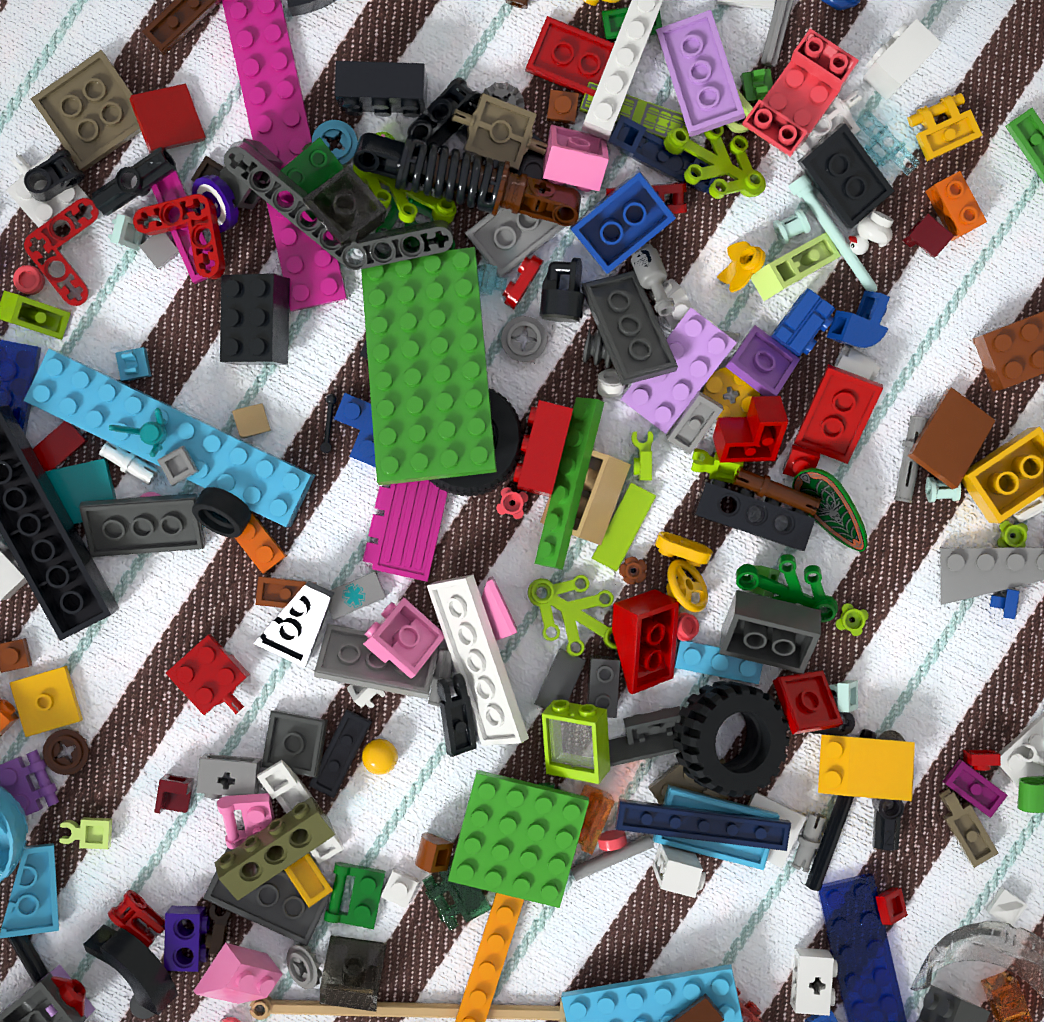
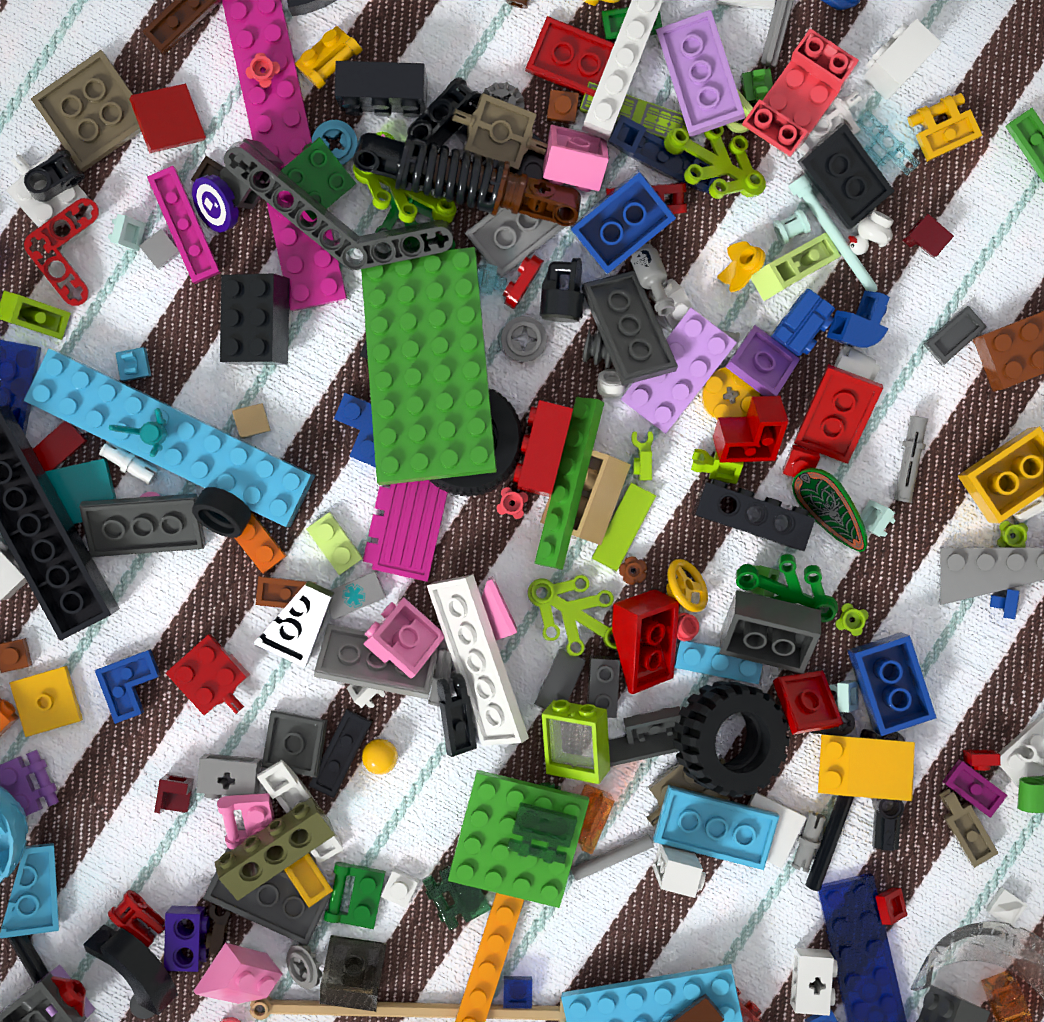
(29, 280): coral tile -> none
(53, 747): reddish brown gear -> none
(92, 832): yellowish green plate -> none
(119, 683): none -> blue plate
(148, 173): black piece -> none
(178, 465): light grey tile -> none
(196, 224): red beam -> none
(261, 61): none -> coral plate
(321, 59): none -> yellow plate
(326, 447): black hinge -> none
(334, 543): none -> yellowish green plate
(346, 207): clear smoke slope -> none
(433, 853): dark orange brick -> none
(517, 992): none -> clear blue plate
(542, 825): none -> clear green plate
(612, 840): coral tile -> none
(675, 545): yellow plate -> none
(694, 422): light grey plate -> none
(702, 825): dark blue tile -> none
(766, 487): reddish brown pin -> none
(876, 518): none -> light aqua tile
(891, 684): none -> blue brick
(938, 490): light aqua bush -> none
(951, 438): dark orange tile -> none
(955, 335): none -> dark grey tile
(956, 205): orange brick -> none

